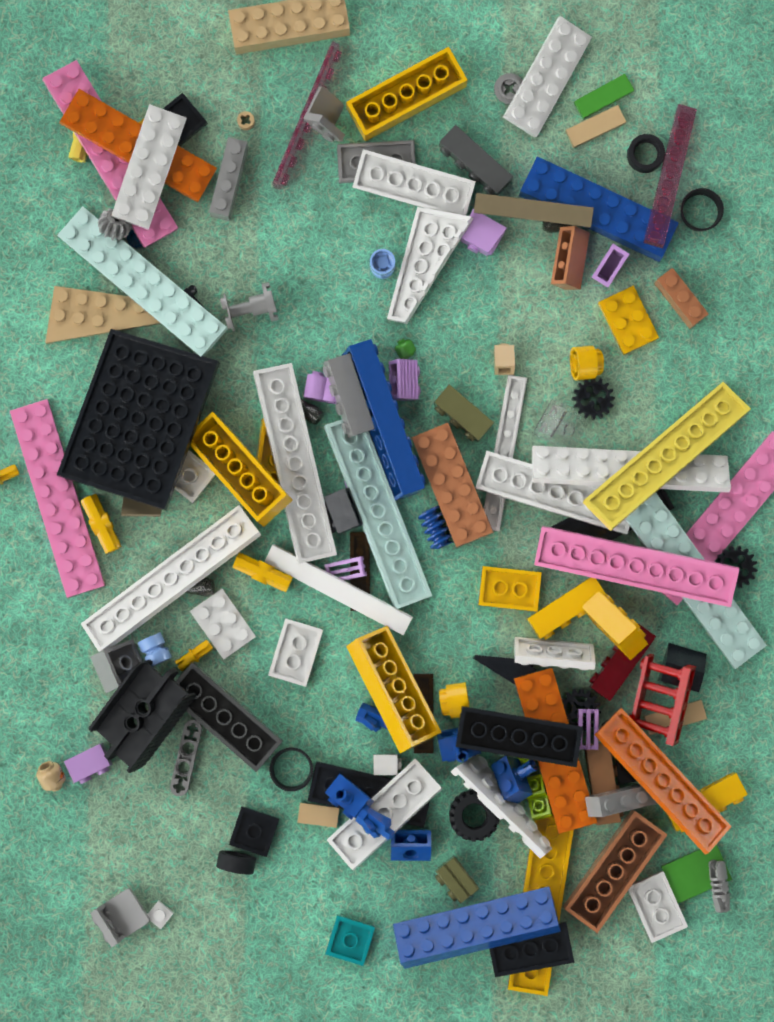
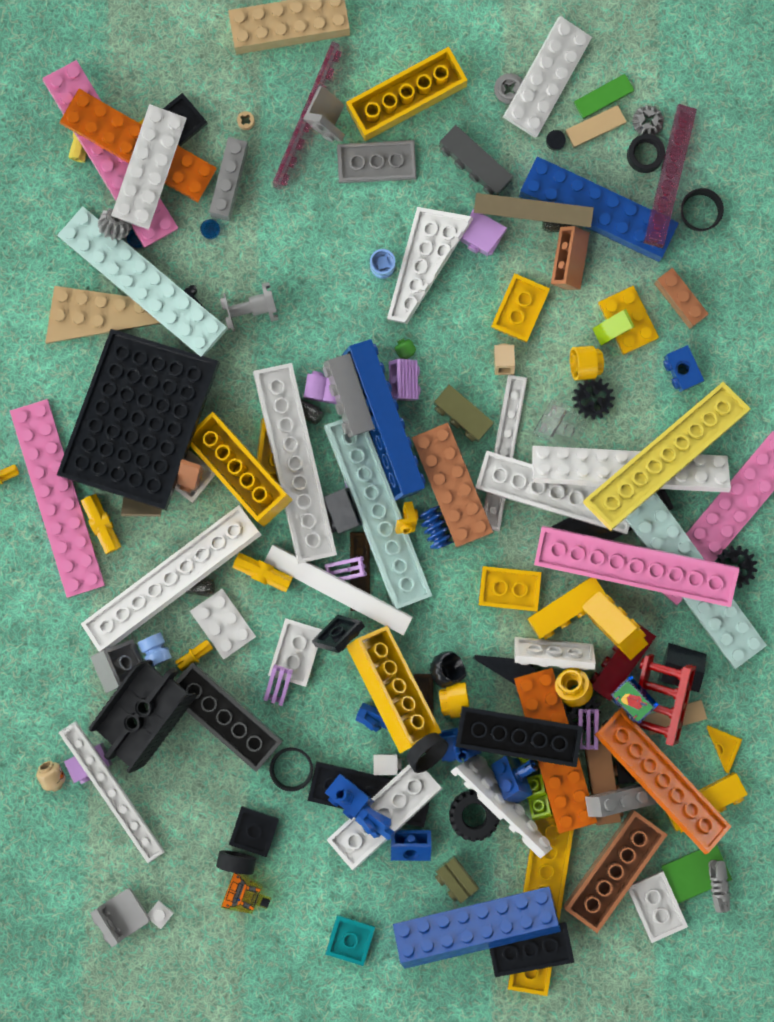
(111, 791): none -> white tile
(184, 757): light grey beam -> none
(189, 476): none -> nougat slope
(210, 229): none -> clear blue tile
(244, 894): none -> torso
(274, 698): none -> lavender tile
(318, 815): tan tile -> none
(338, 634): none -> black plate
(409, 520): none -> yellow bracket
(413, 183): white plate -> none
(432, 757): none -> black tyre
(447, 669): none -> black hair
(520, 308): none -> yellow plate
(555, 140): none -> black tile
(577, 696): none -> yellow piece
(610, 265): lavender torso -> none
(613, 327): none -> lime slope
(634, 700): none -> brick
(649, 111): none -> light grey gear
(683, 357): none -> blue brick
(725, 746): none -> yellow tile

